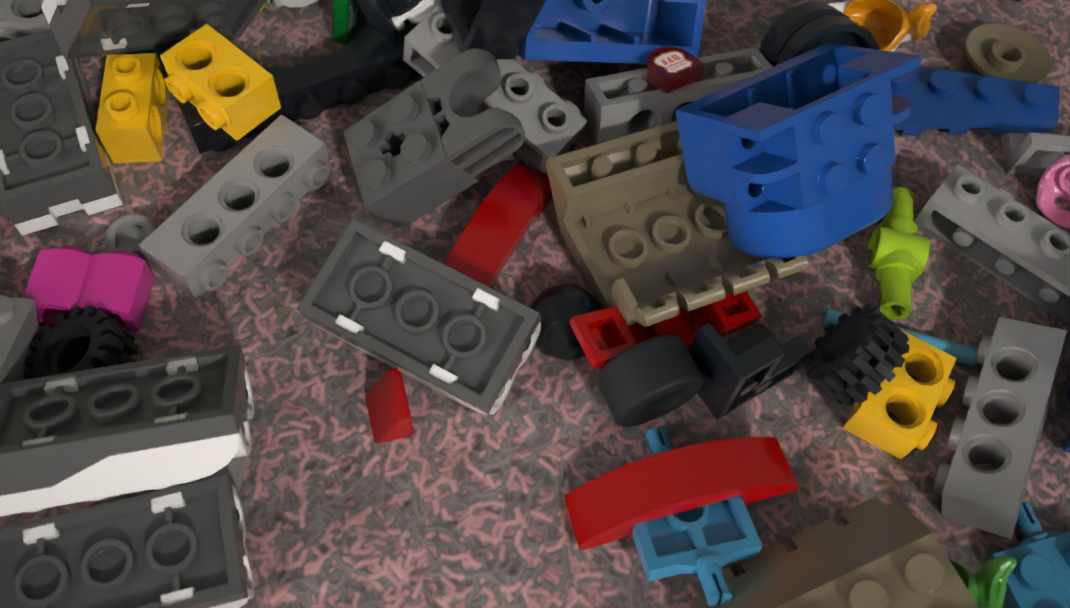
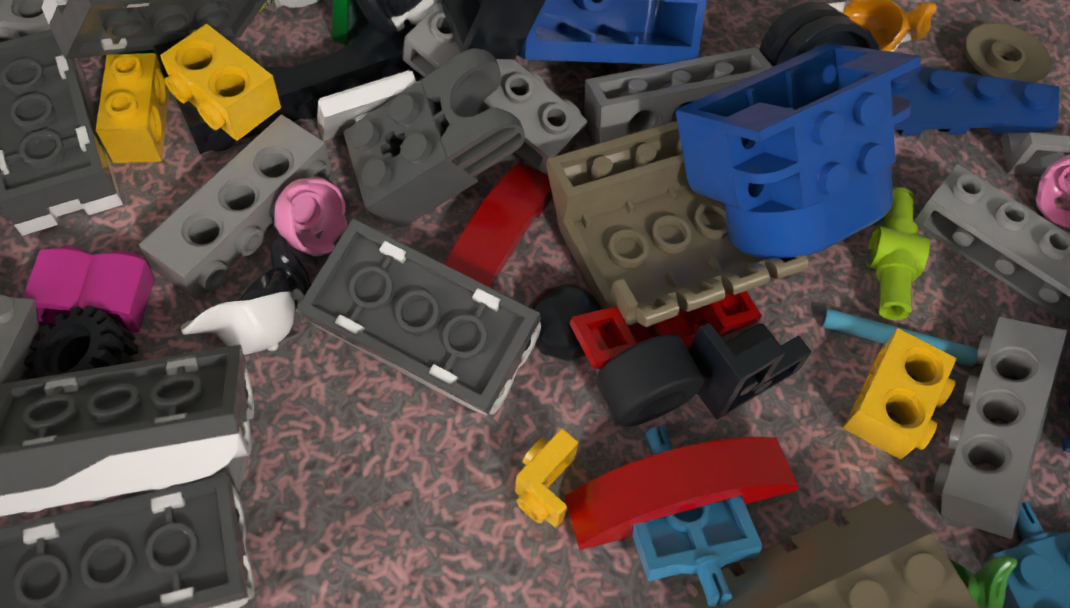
(128, 233): light grey tile -> none
(265, 309): none -> white hair
(307, 209): none -> bright pink hair
(347, 107): none -> white plate
(389, 408): red slope -> none
(543, 466): none -> yellow bracket
(673, 68): clear red tile -> none
(857, 355): black tyre -> none

